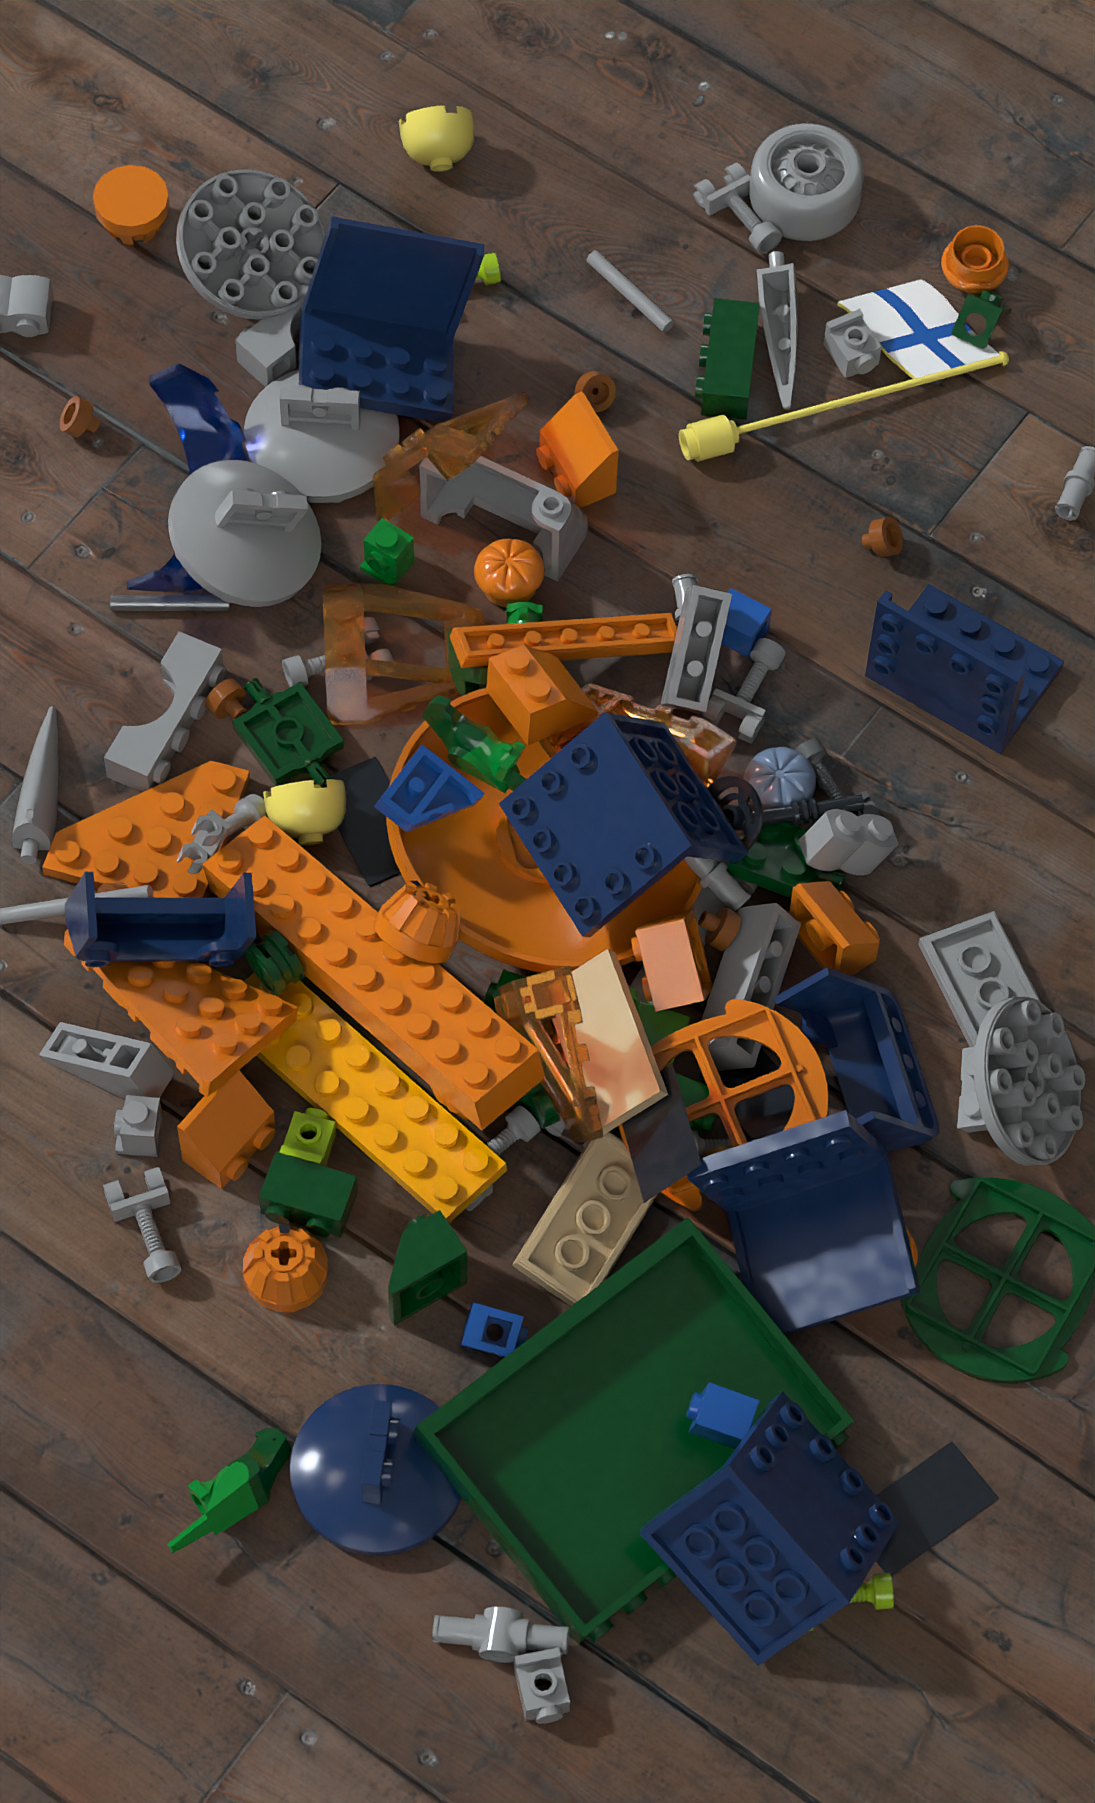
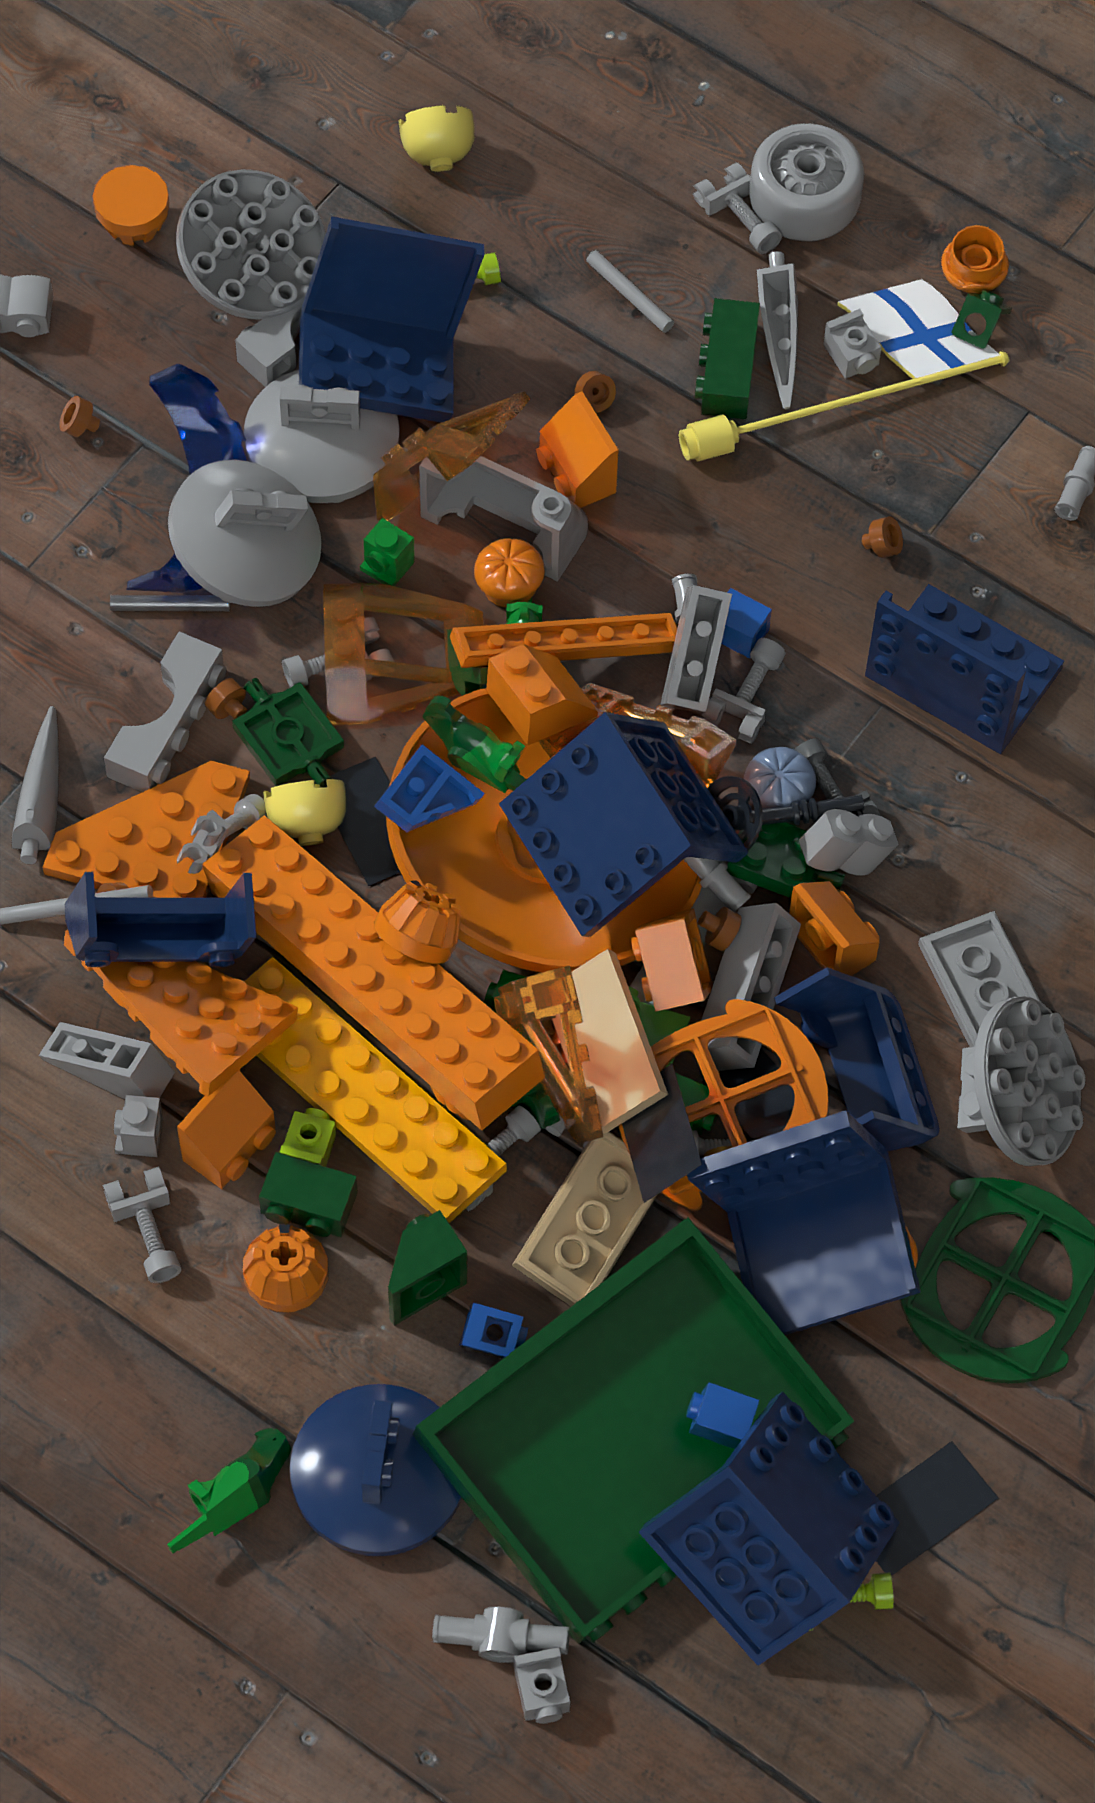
(274, 962): dark green wheel -> none

